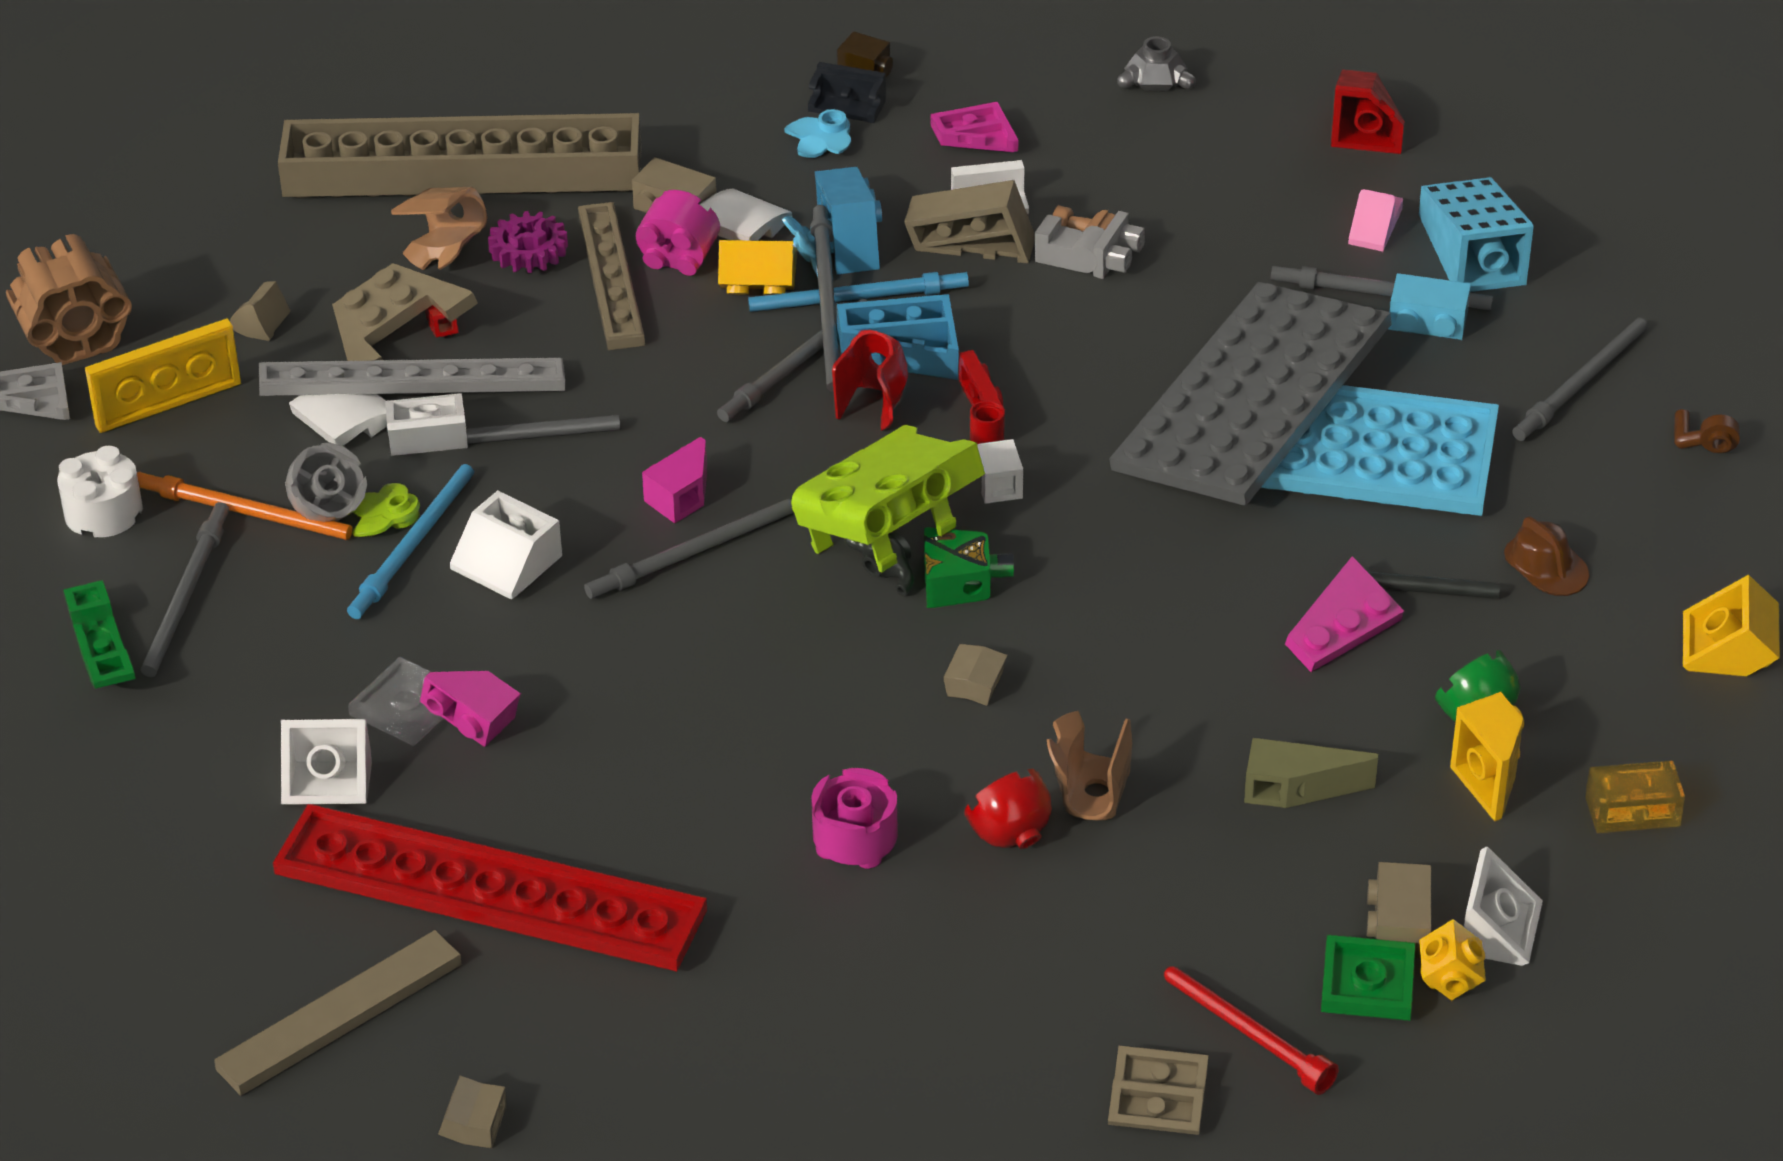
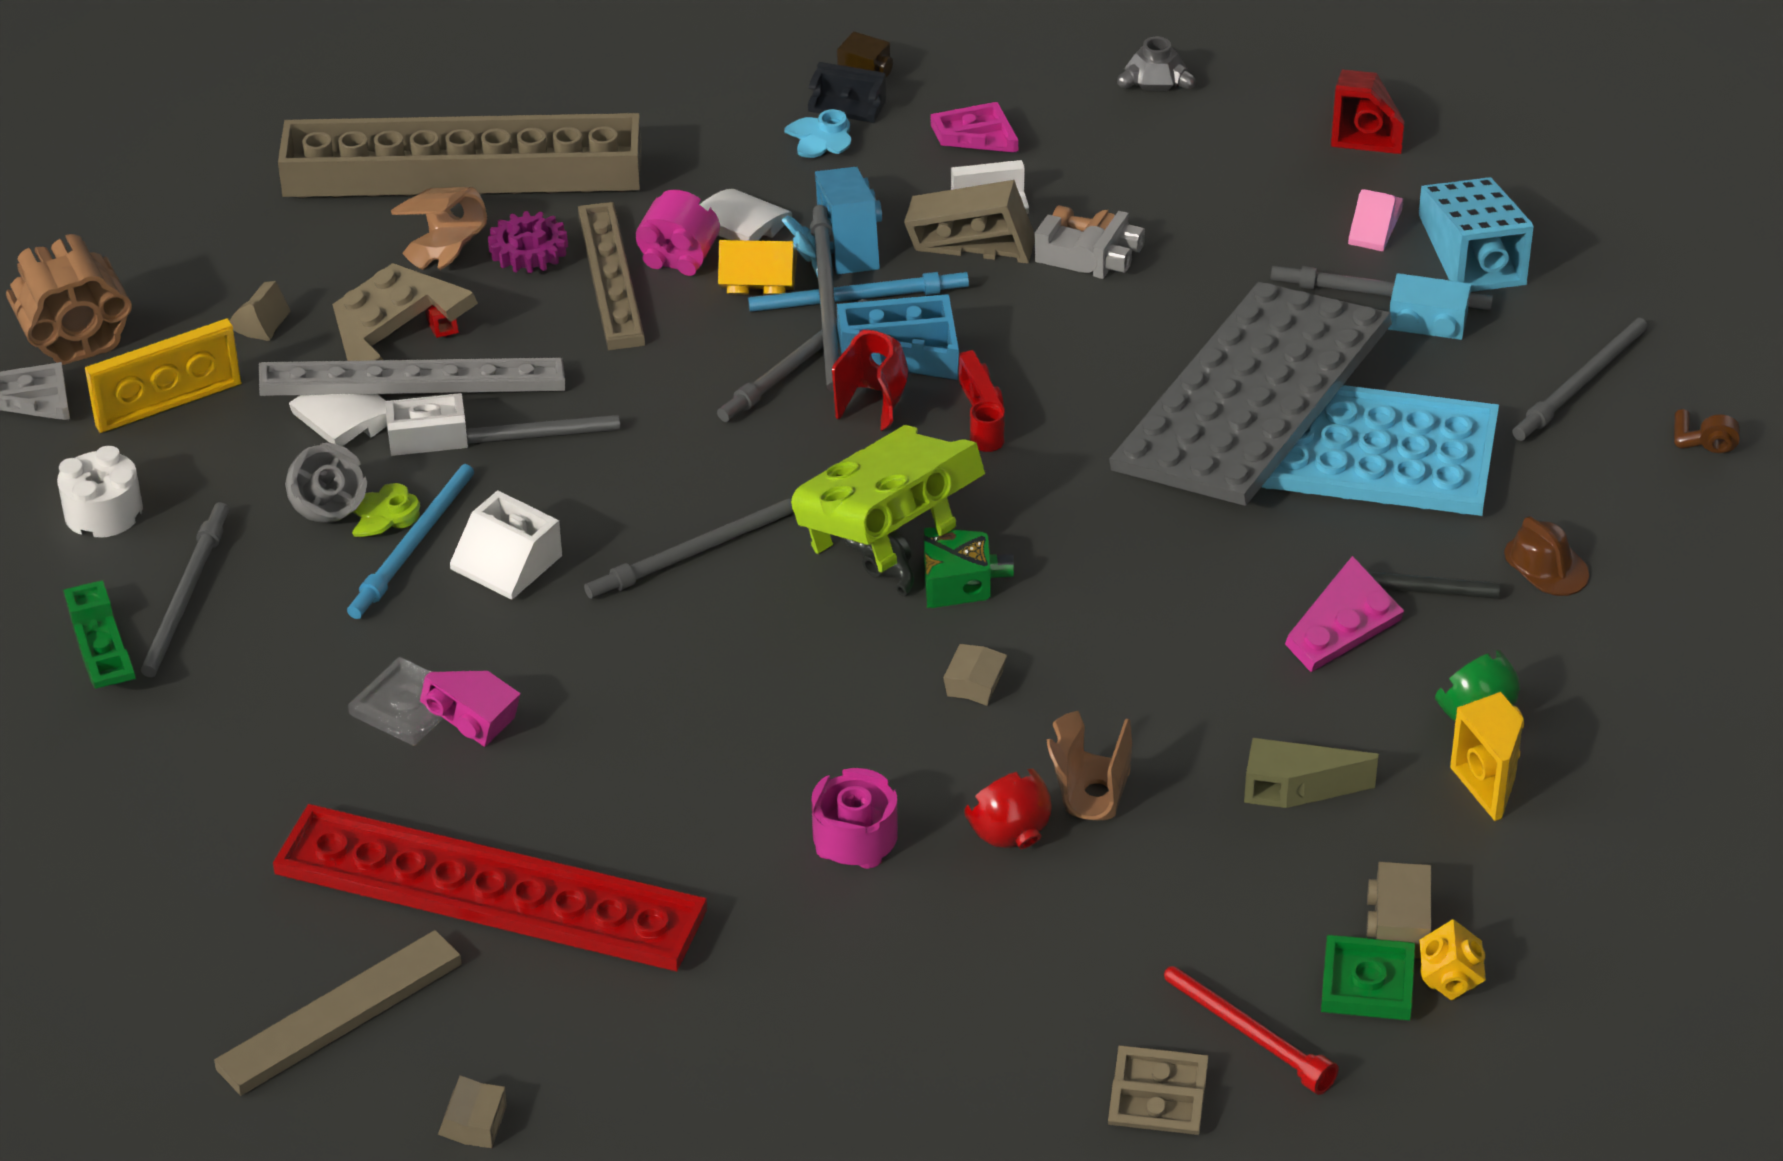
(175, 488): orange bar -> none
(325, 761): white slope -> none
(664, 176): dark tan brick -> none
(678, 481): dark pink slope -> none
(1002, 471): white panel -> none
(1502, 911): white slope -> none
(1635, 796): clear yellow brick -> none
(1732, 631): yellow slope -> none

